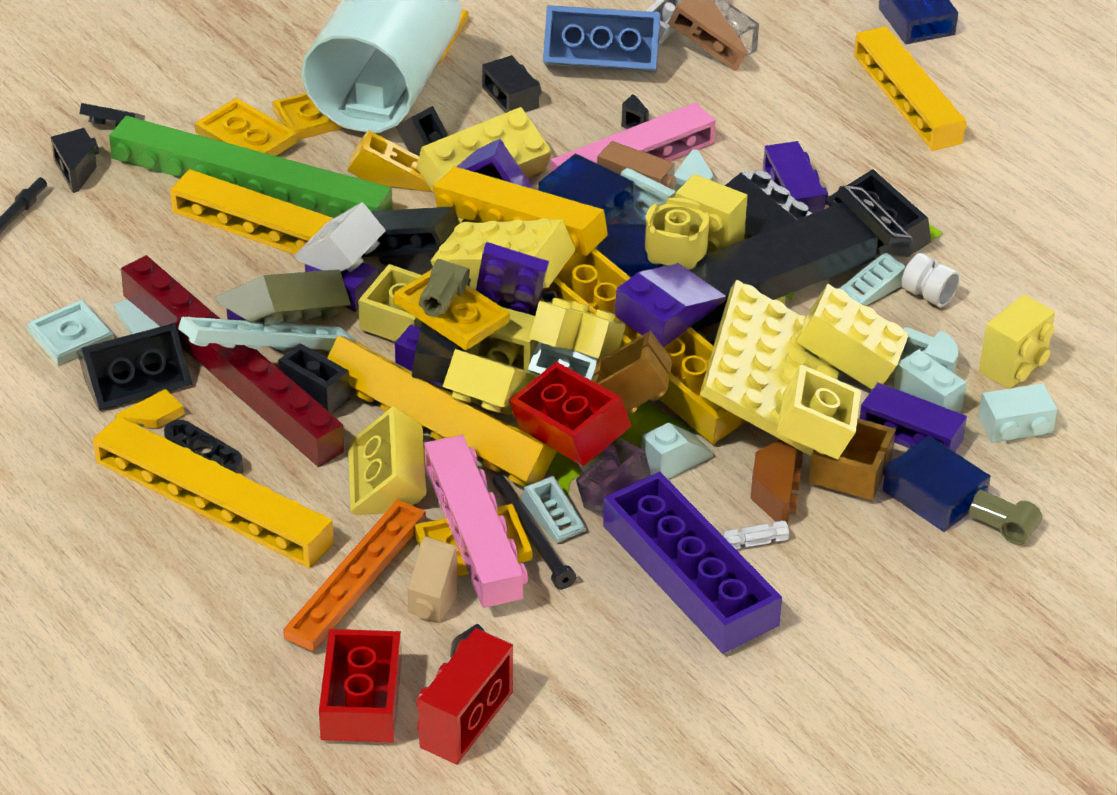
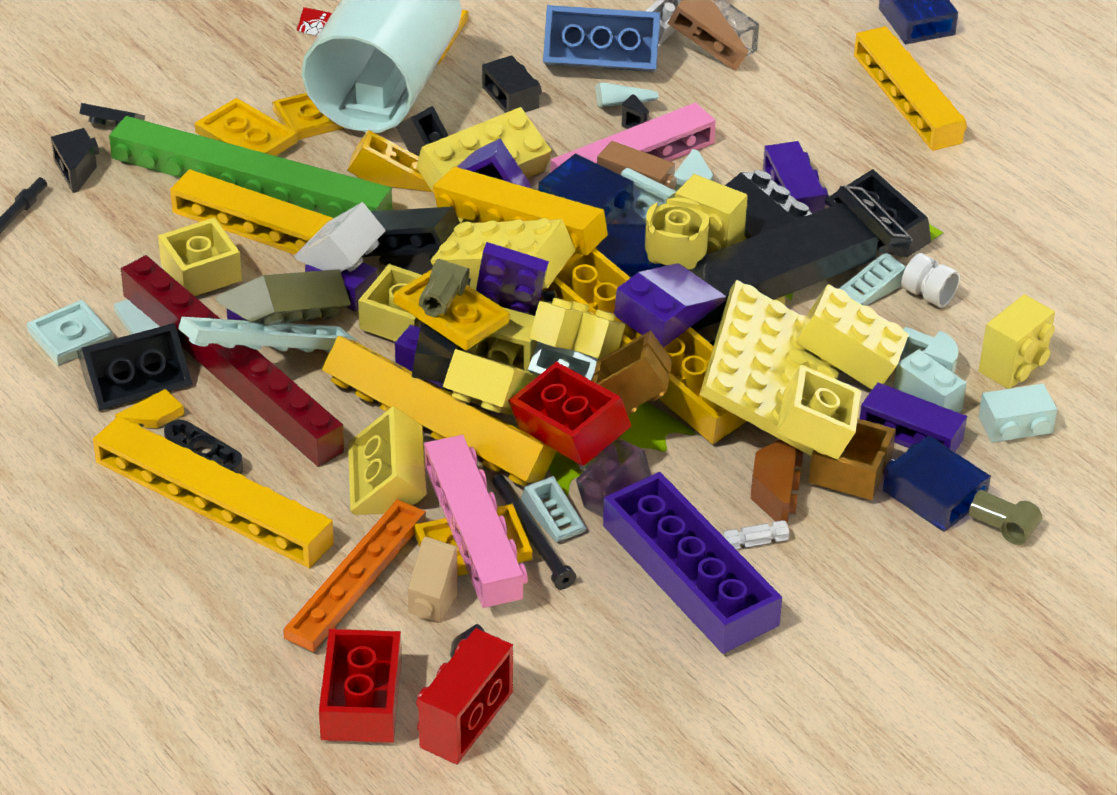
(200, 257): none -> light yellow brick
(312, 21): none -> red sticker
(317, 376): black brick -> none
(615, 95): none -> light aqua slope
(673, 450): light aqua slope -> none

